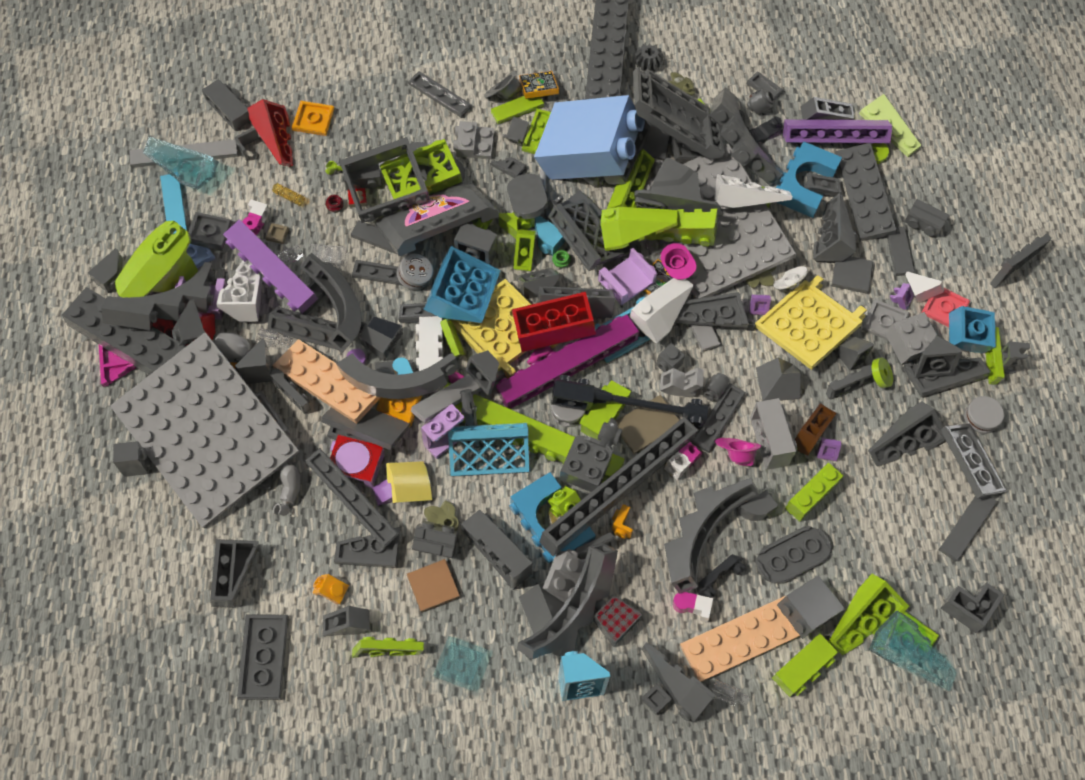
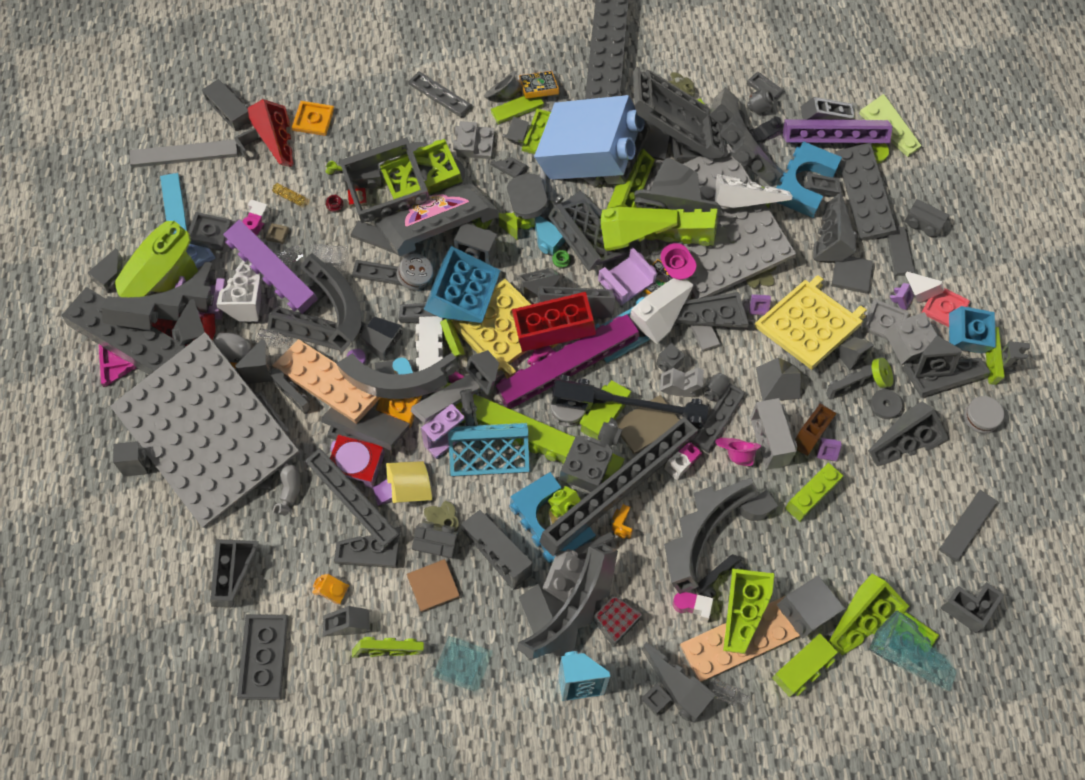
(184, 164): clear light blue wedge -> none
(524, 249): lime slope -> none
(649, 57): dark grey gear -> none
(747, 603): none -> lime wedge
(791, 278): white dish -> none
(793, 555): dark grey tile -> none
(880, 409): none -> dark grey piece
(973, 460): dark grey tile -> none
(1020, 258): dark grey wing -> none

